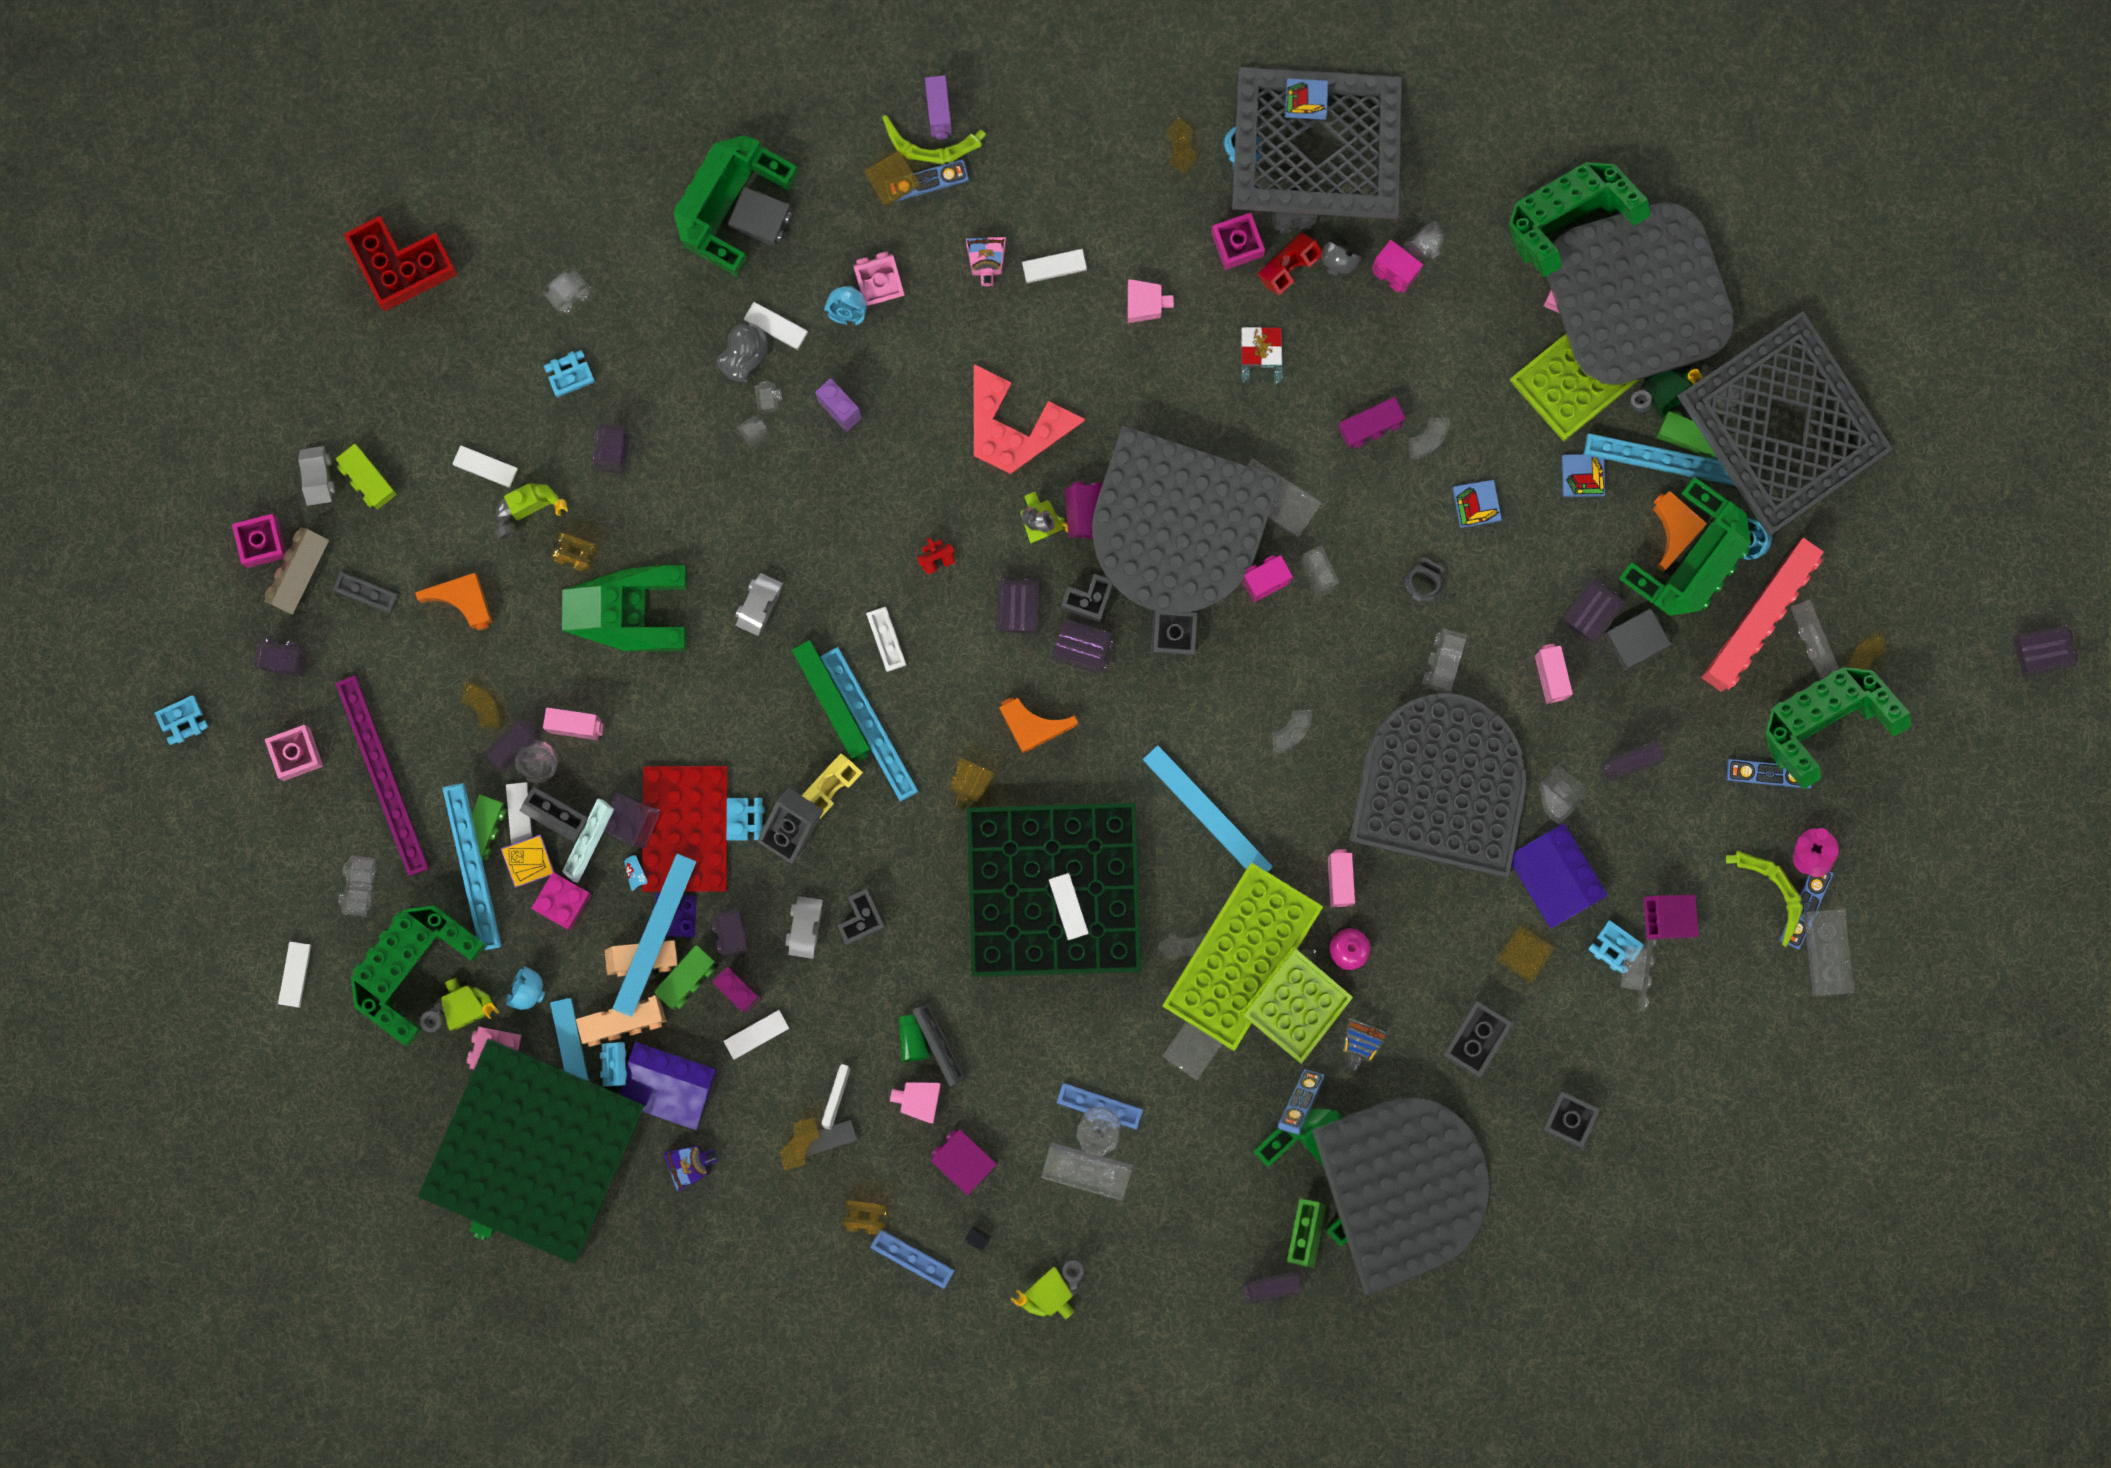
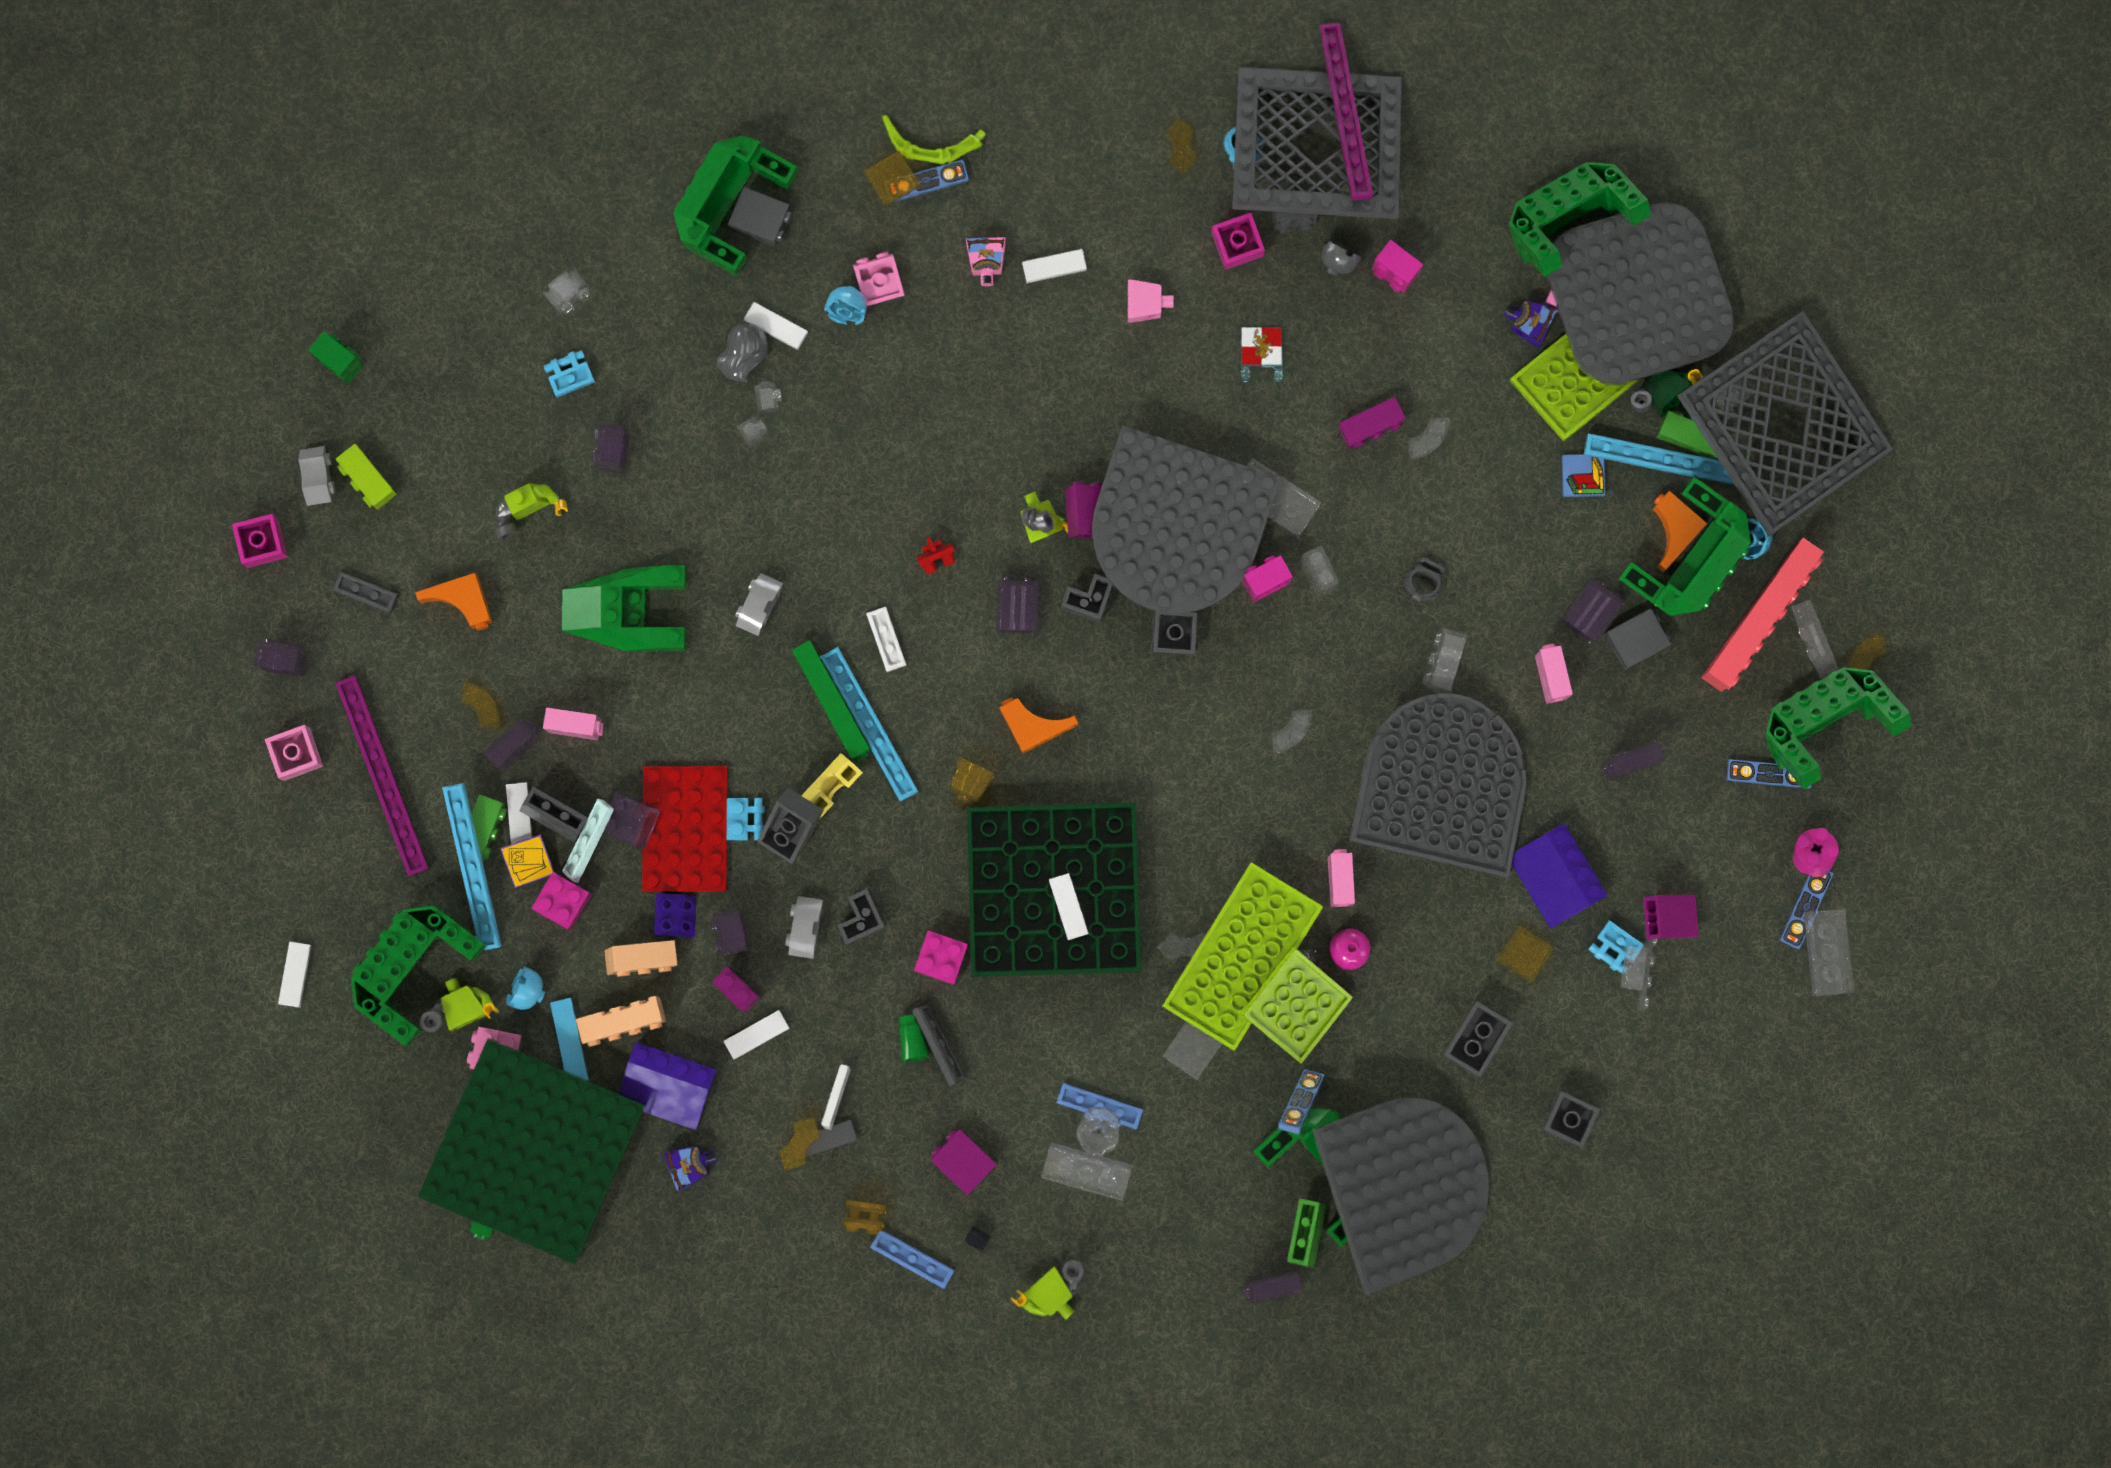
(178, 714): medium azure plate -> none
(296, 570): dark tan brick -> none
(338, 359): none -> green brick
(357, 895): clear brick -> none
(395, 273): red brick -> none
(485, 466): white tile -> none
(537, 761): clear cylinder -> none
(579, 562): clear yellow brick -> none
(613, 1064): medium azure plate -> none
(635, 873): medium azure sticker -> none
(654, 935): medium azure tile -> none
(686, 978): bright green brick -> none
(838, 405): medium lavender brick -> none
(918, 1100): bright pink torso -> none
(938, 107): medium lavender brick -> none
(941, 957): none -> dark pink brick
(1003, 445): coral wing -> none
(1083, 647): clear purple brick -> none
(1204, 809): medium azure tile -> none
(1299, 252): red arch -> none
(1306, 99): tile -> none
(1346, 112): none -> magenta plate
(1361, 1042): torso -> none
(1426, 242): clear cylinder -> none
(1476, 504): tile -> none
(1531, 321): none -> torso
(1560, 794): clear slope -> none
(1778, 876): lime animal -> none
(2045, 651): clear purple brick -> none

